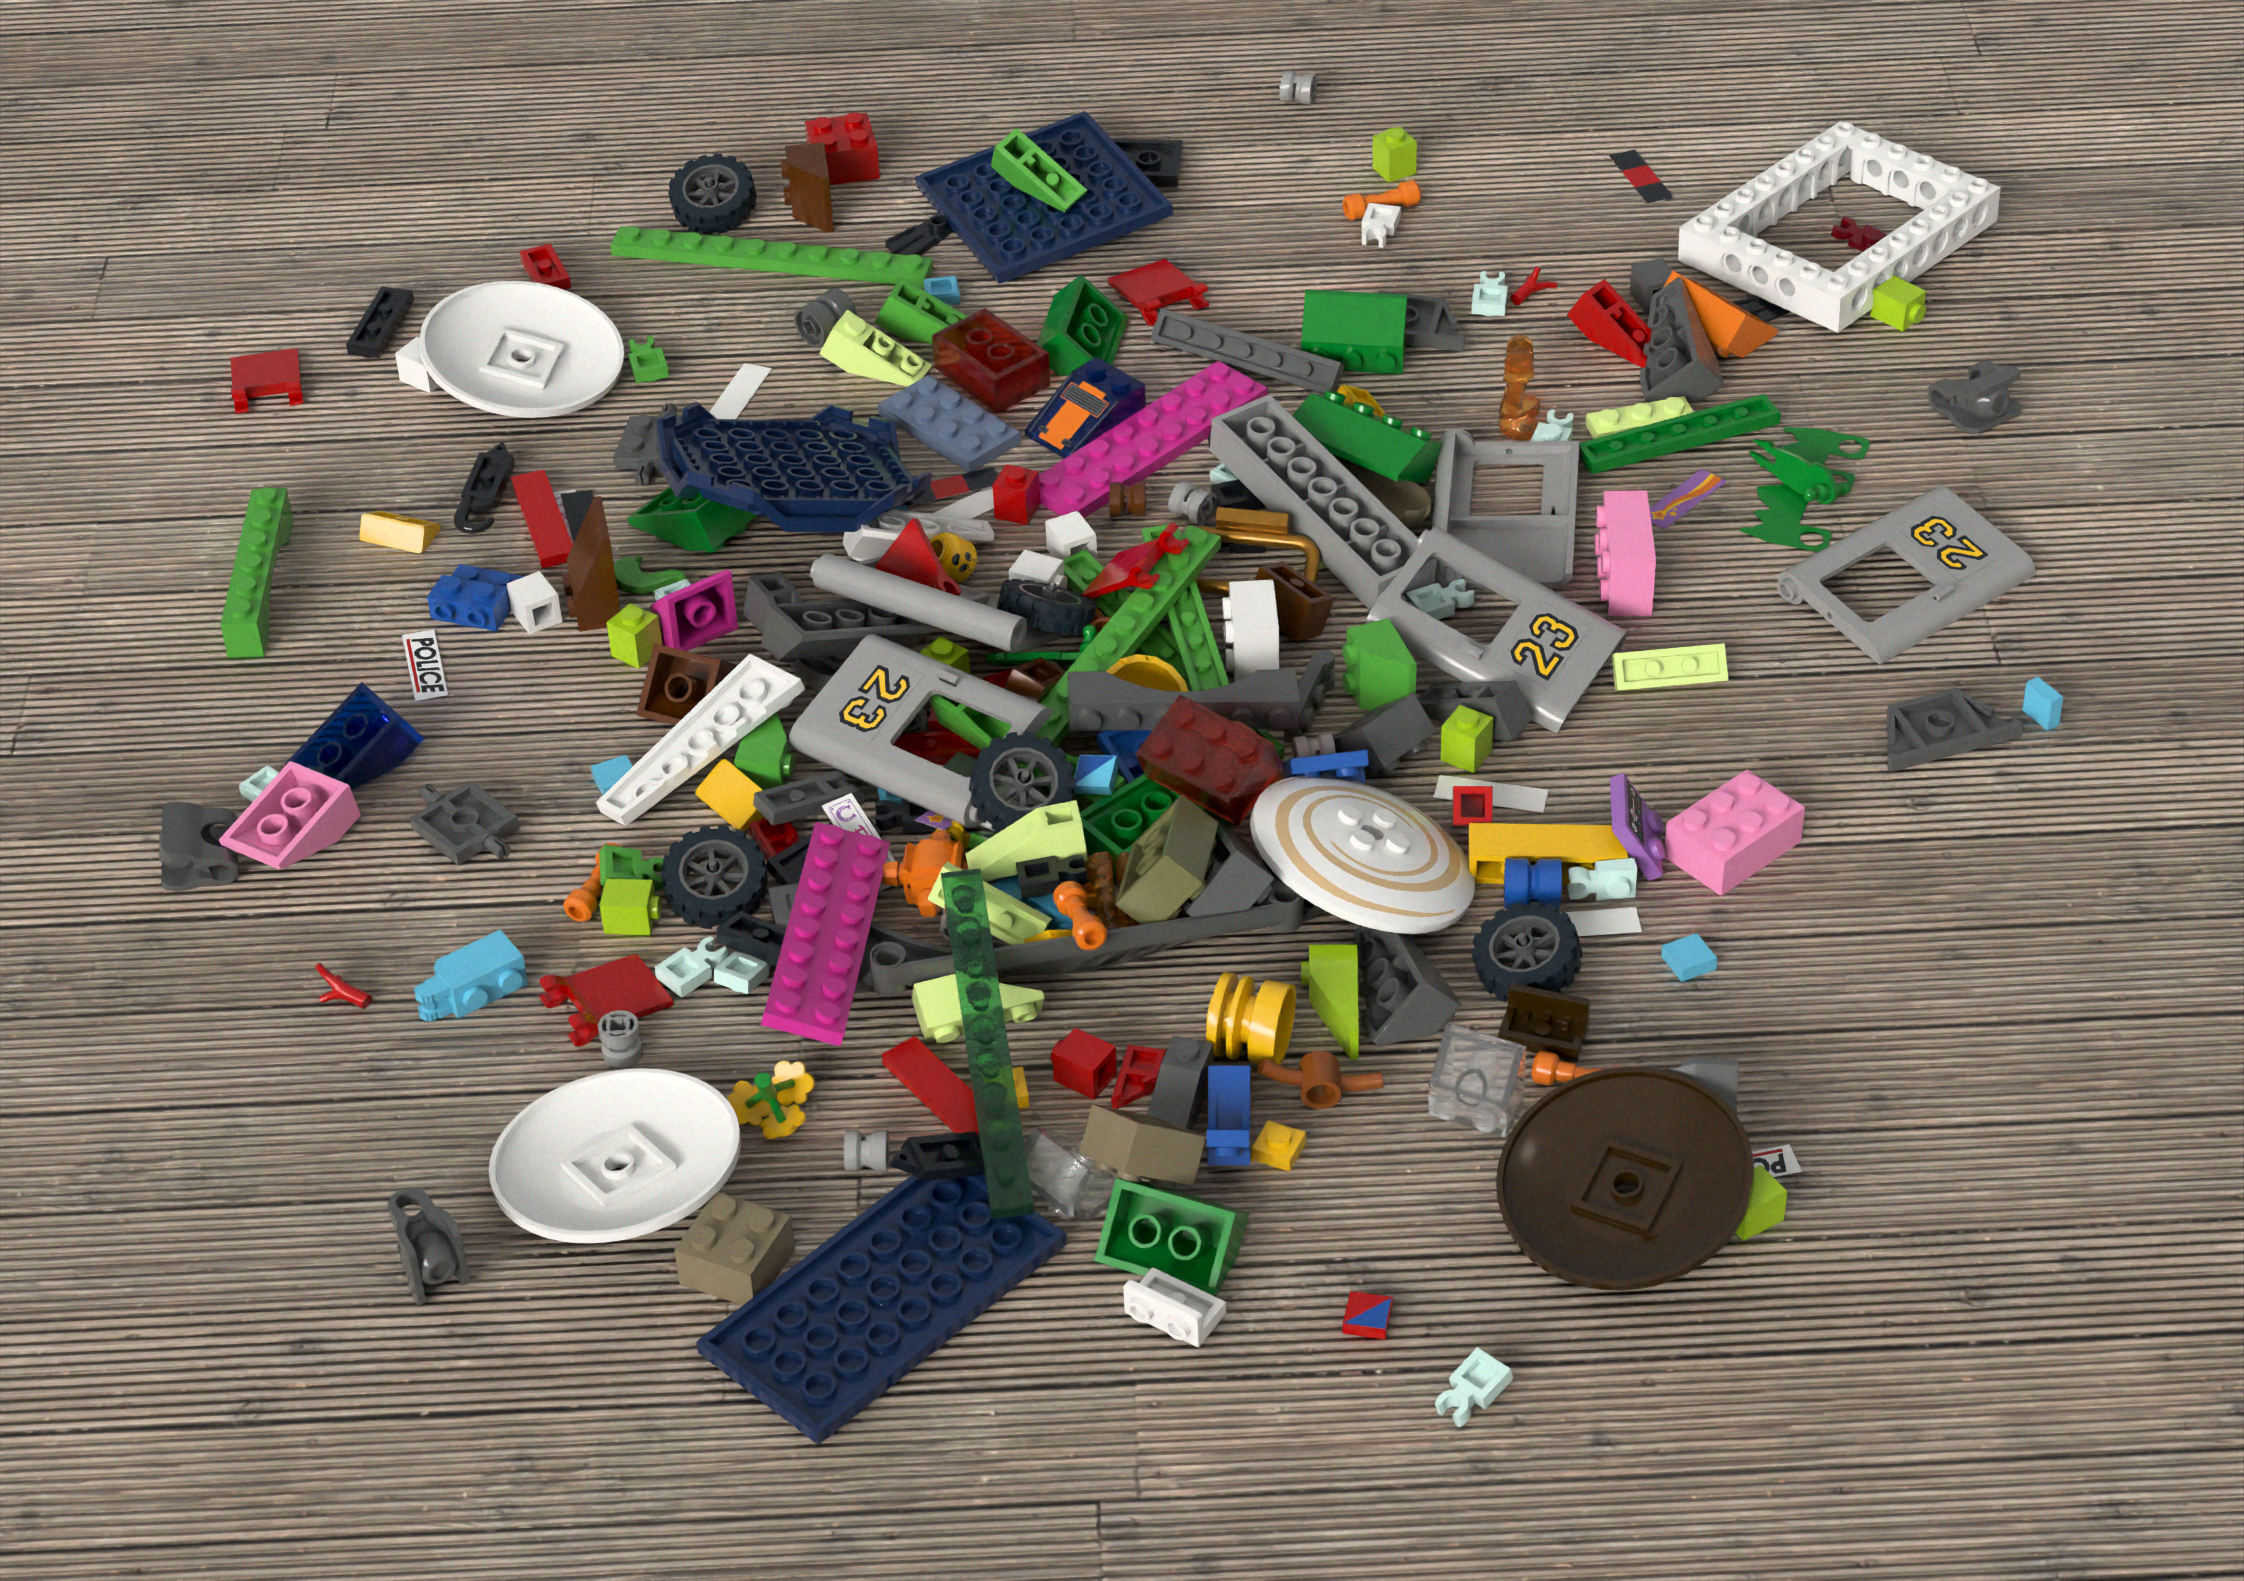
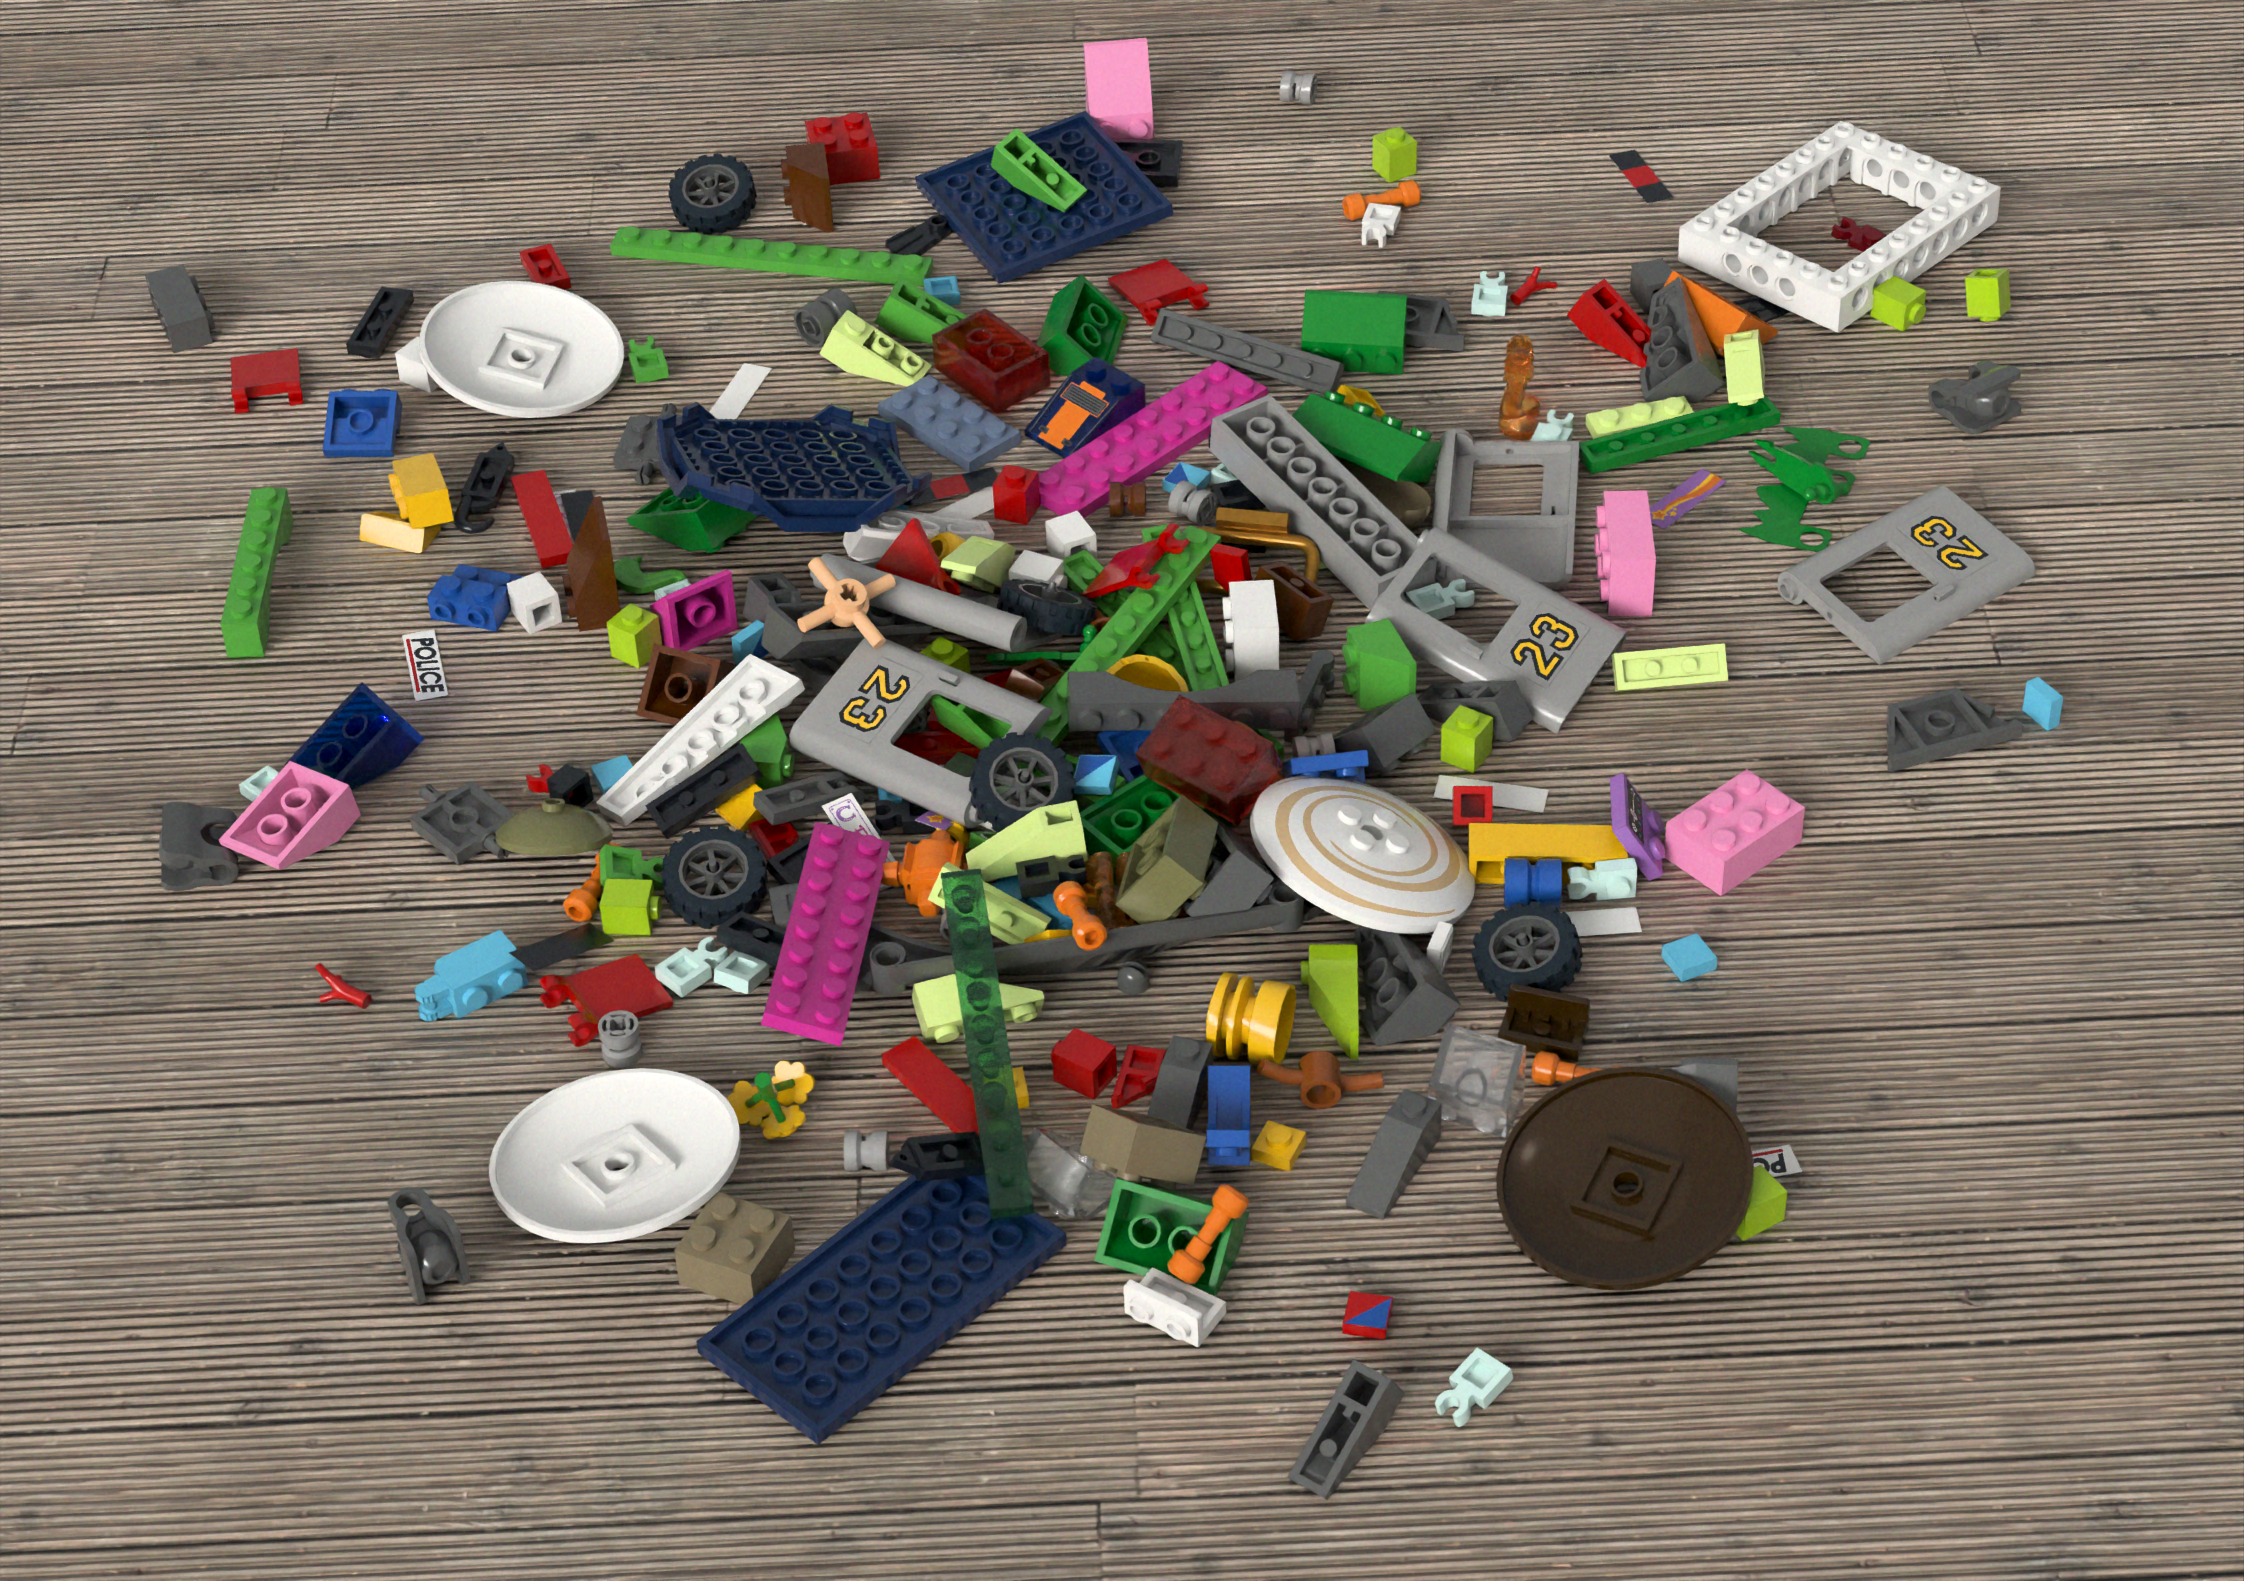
(180, 308): none -> dark grey brick
(362, 423): none -> blue plate
(420, 491): none -> yellow brick
(554, 830): none -> olive dish
(561, 946): none -> black sticker
(566, 784): none -> black piece
(704, 791): none -> black plate
(749, 642): none -> medium azure tile
(846, 602): none -> light nougat bar
(980, 563): none -> yellowish green slope
(1119, 87): none -> bright pink slope
(1133, 977): none -> dark grey hinge
(1189, 473): none -> medium azure tile
(1189, 1263): none -> orange piece
(1230, 565): none -> red tile
(1346, 1429): none -> dark grey slope
(1396, 1153): none -> dark grey slope
(1440, 946): none -> white tile
(1744, 367): none -> yellowish green slope
(1988, 294): none -> lime brick

